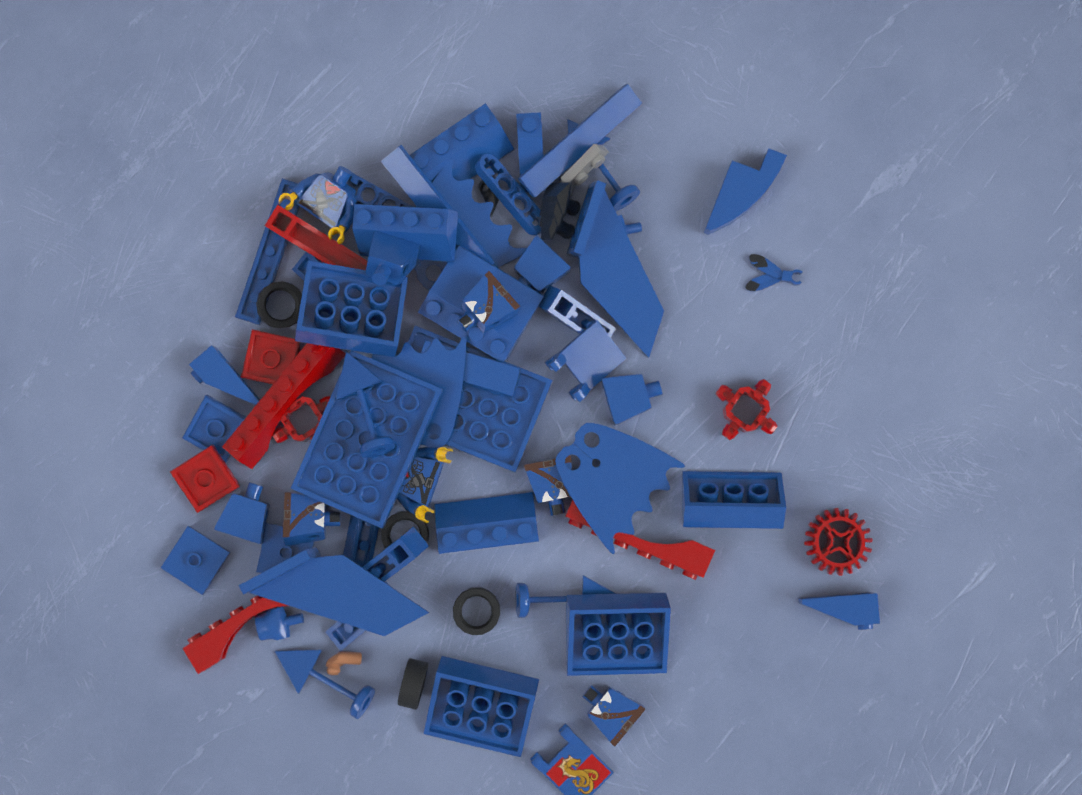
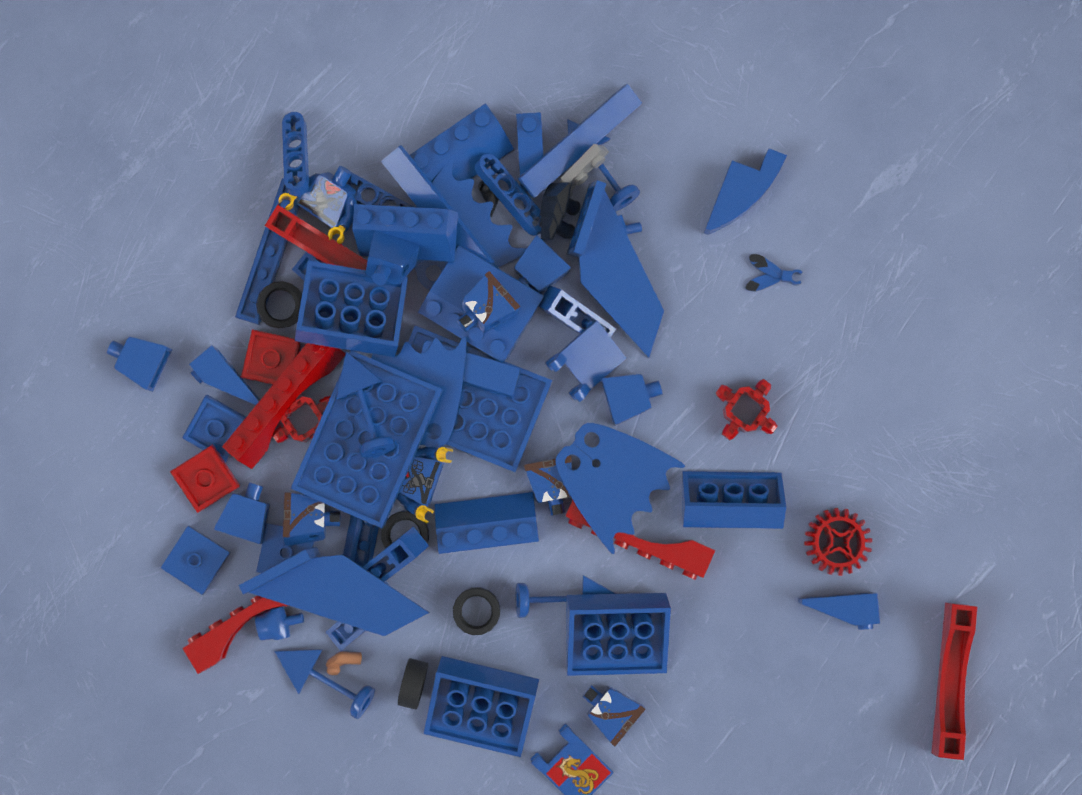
(140, 360): none -> blue torso
(295, 153): none -> blue beam
(956, 643): none -> red arch

